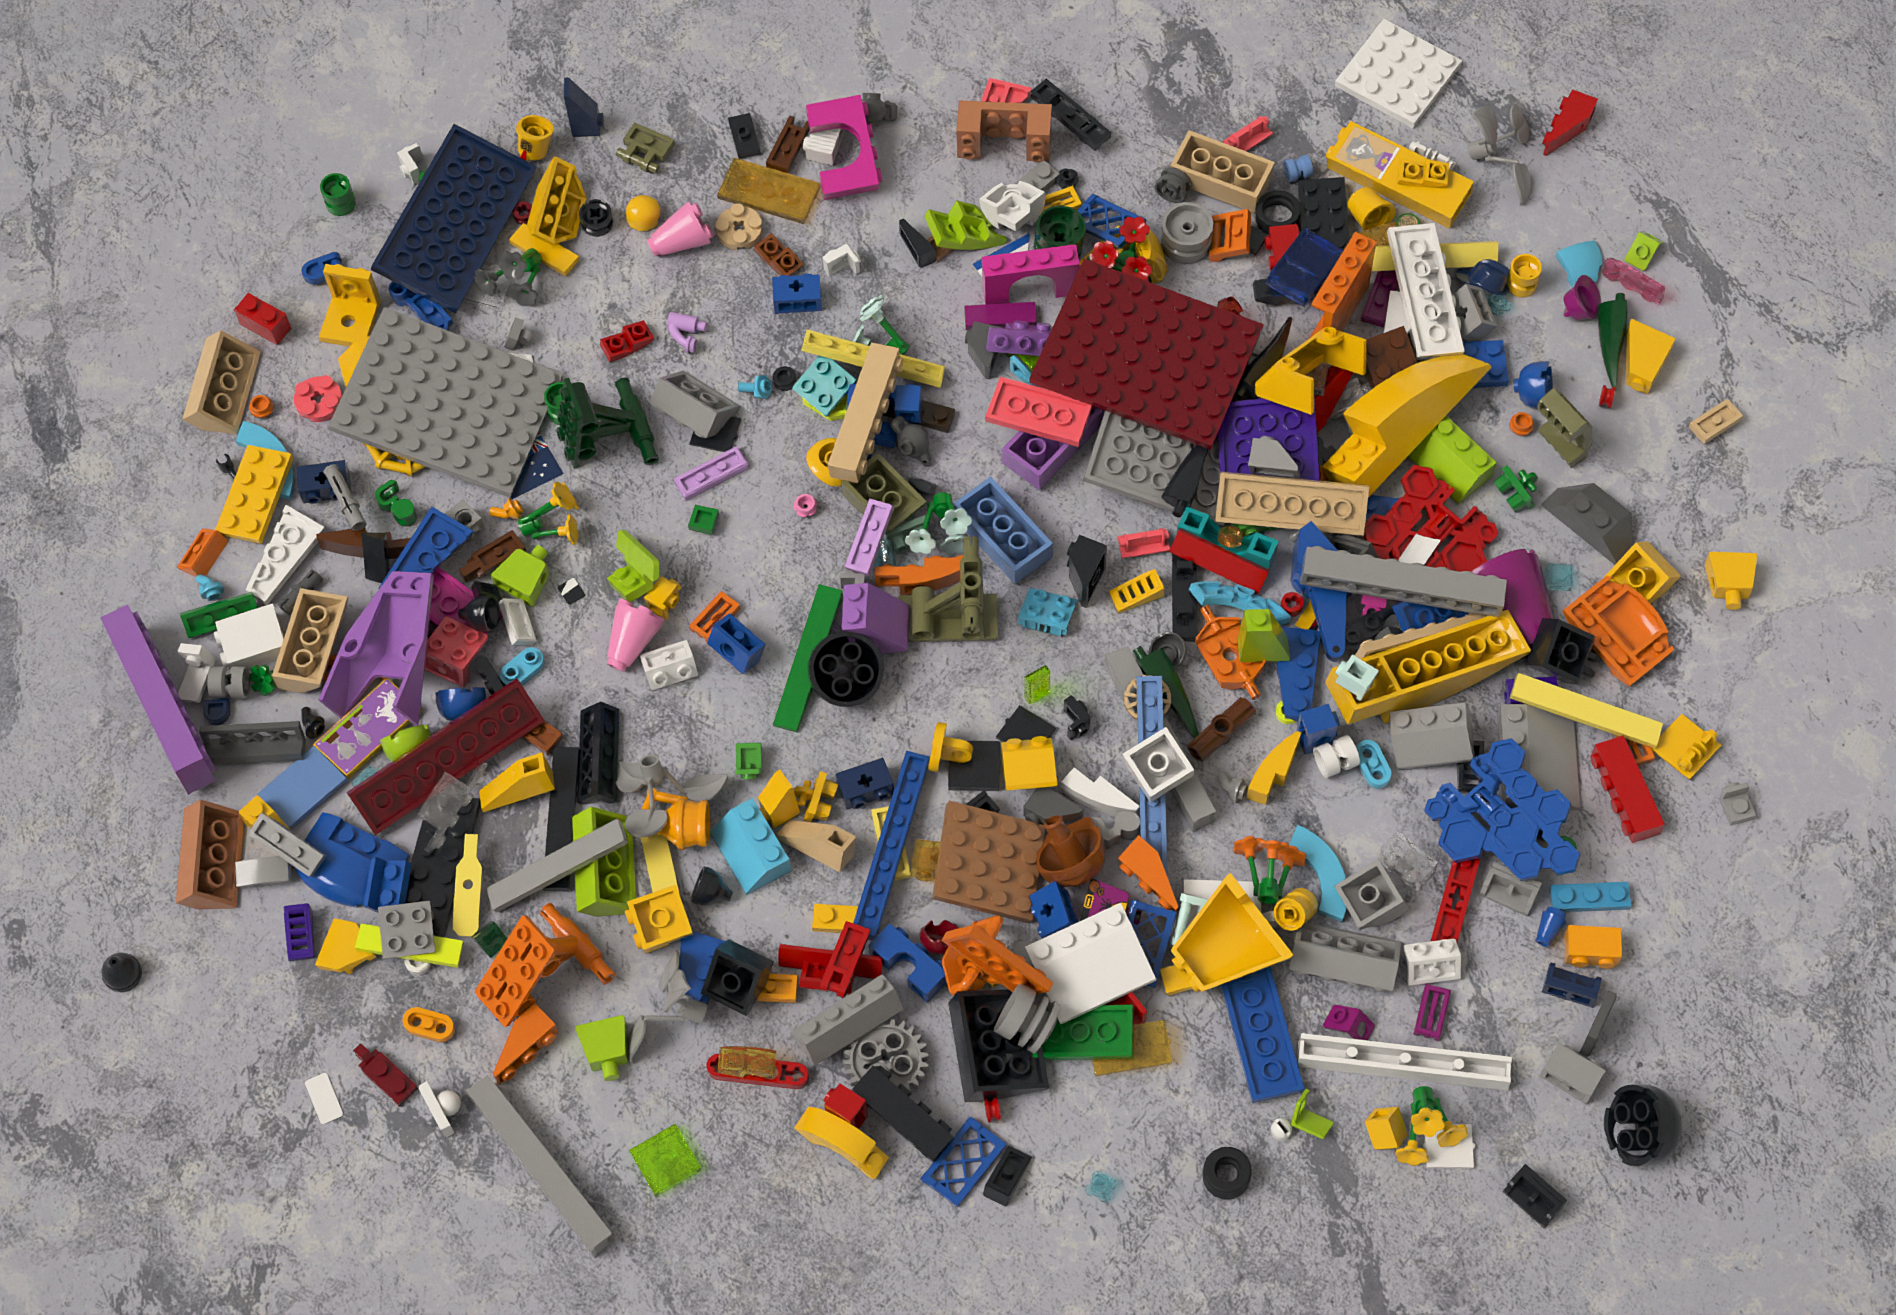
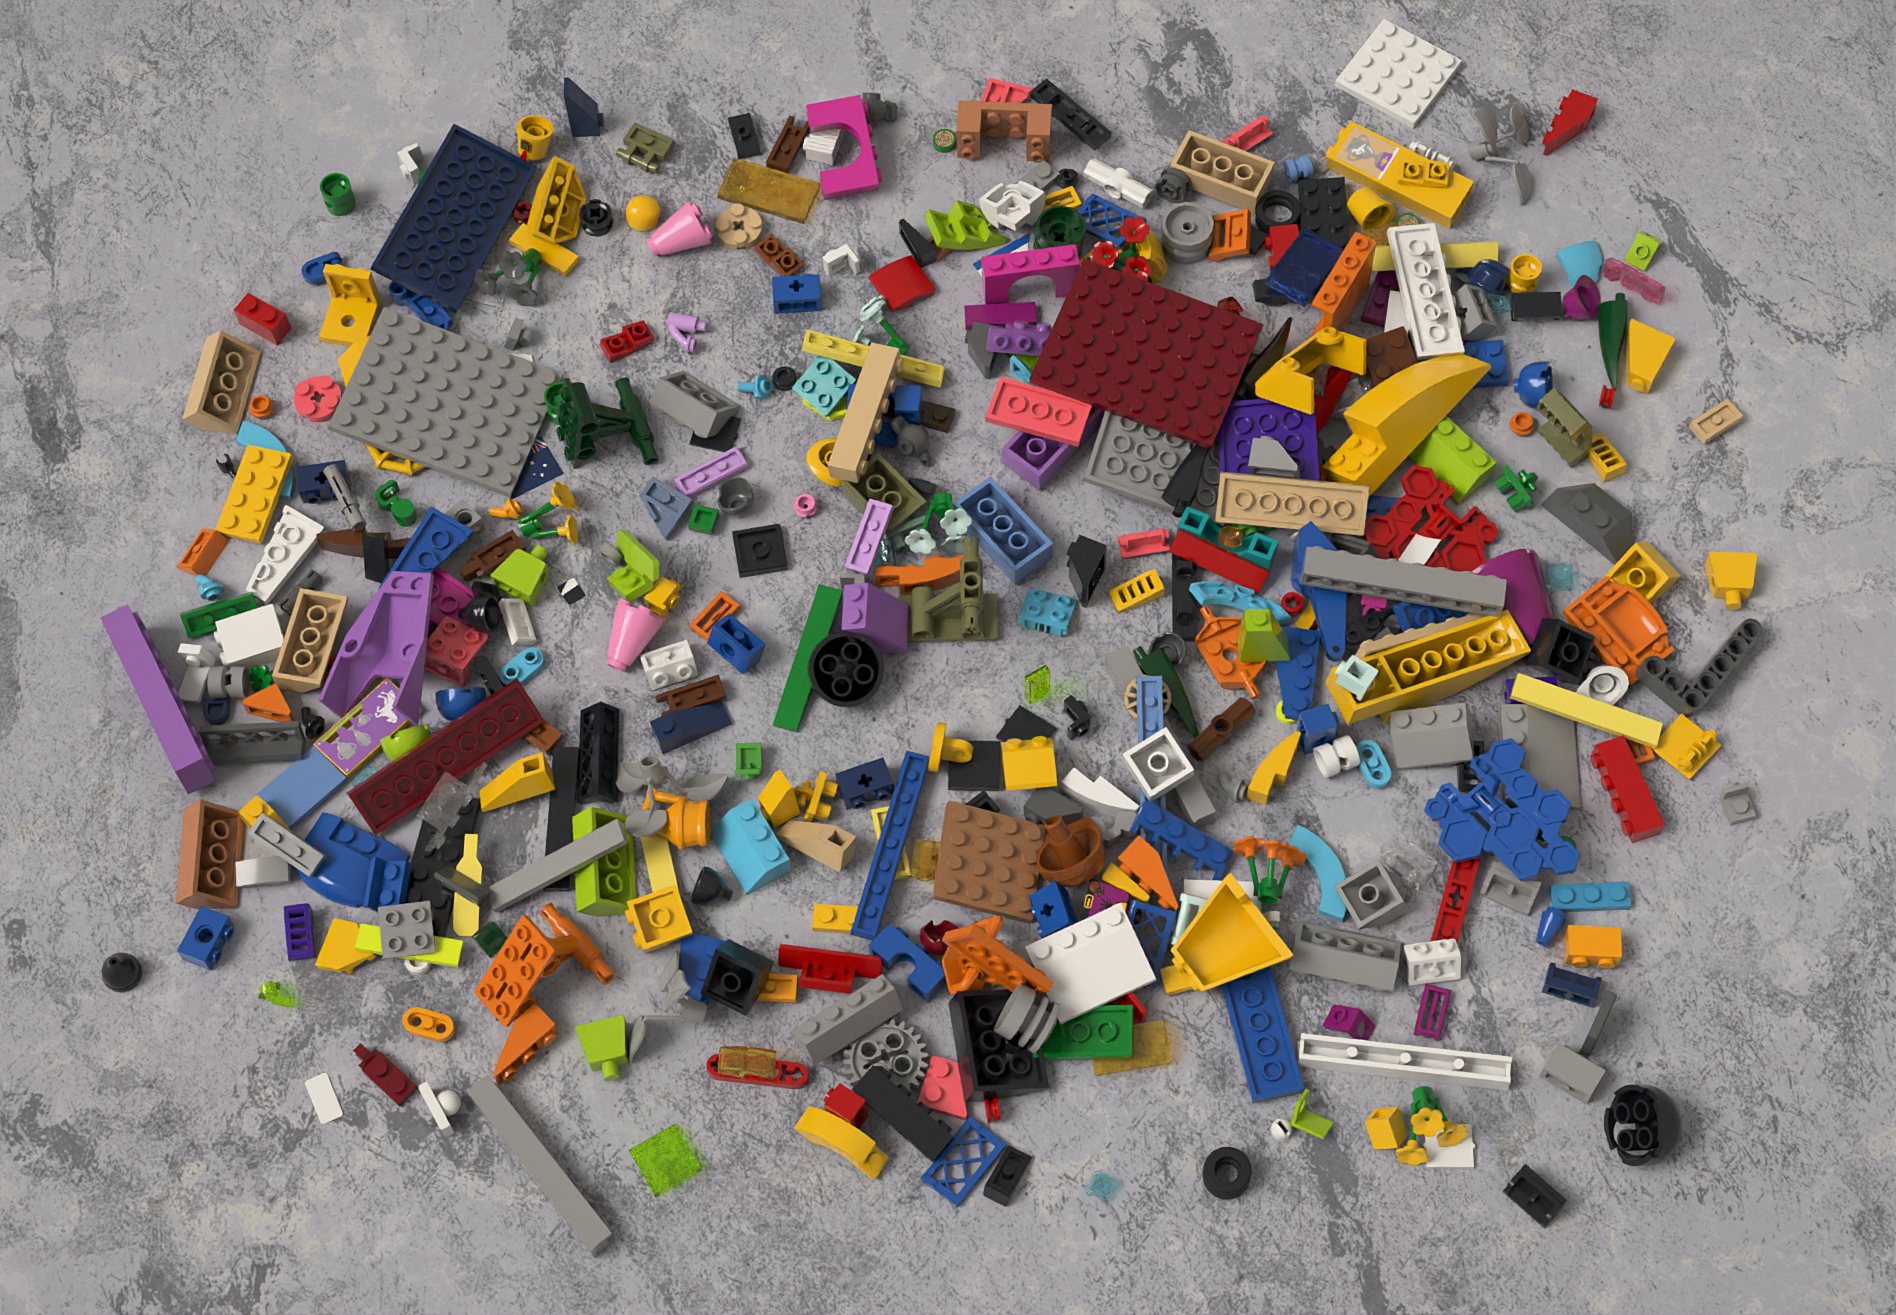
(206, 924): none -> blue brick
(268, 704): none -> orange slope
(270, 992): none -> clear neon green plate
(462, 885): none -> dark grey slope
(610, 554): none -> light grey tile
(665, 505): none -> sand blue wing
(688, 725): none -> dark blue slope
(693, 695): none -> reddish brown hinge
(735, 496): none -> dark grey hair
(759, 550): none -> black tile
(845, 958): red plate -> none
(902, 283): none -> red slope
(943, 1088): none -> coral wing
(944, 140): none -> tile
(1117, 878): none -> yellow slope
(1118, 183): none -> white piece
(1182, 837): none -> blue hinge
(1295, 909): yellow wheel -> none
(1535, 305): none -> black hinge
(1605, 684): none -> white piece
(1606, 473): none -> yellow slope
(1708, 674): none -> dark grey beam

